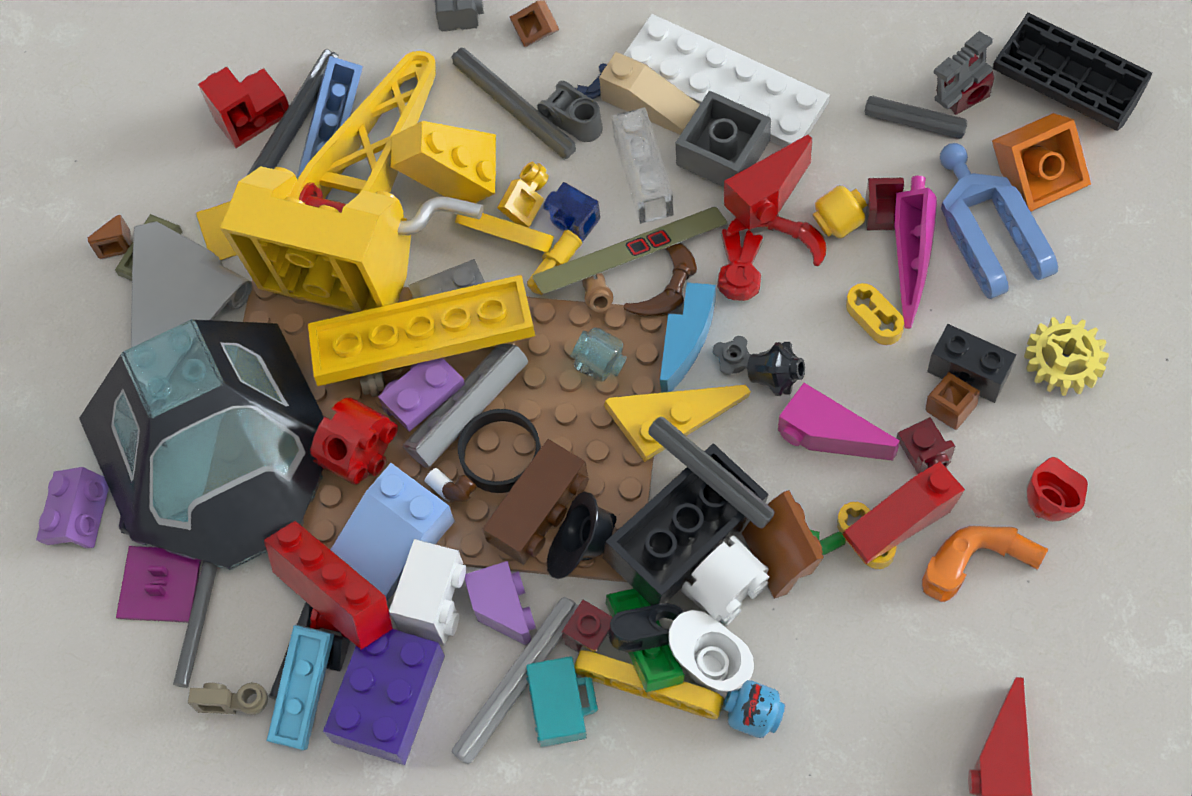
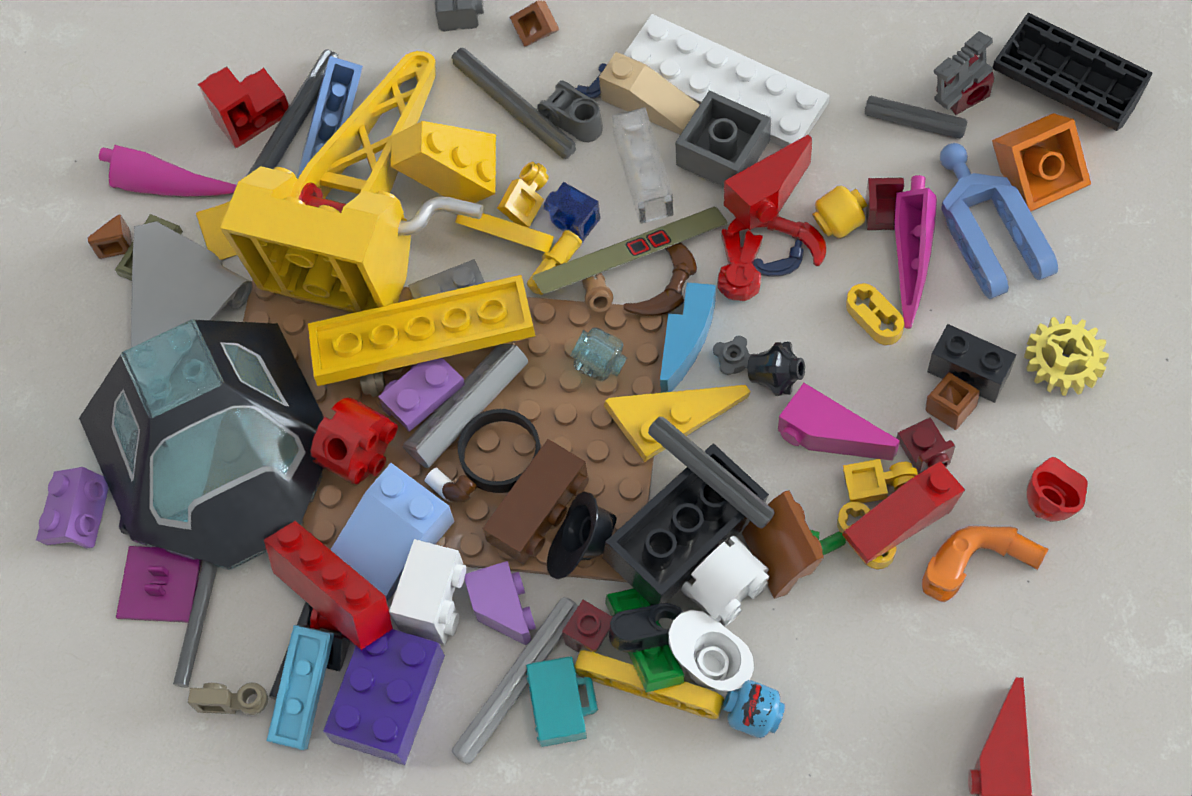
(148, 174): none -> dark pink piece
(782, 266): none -> dark blue piece
(868, 482): none -> yellow plate

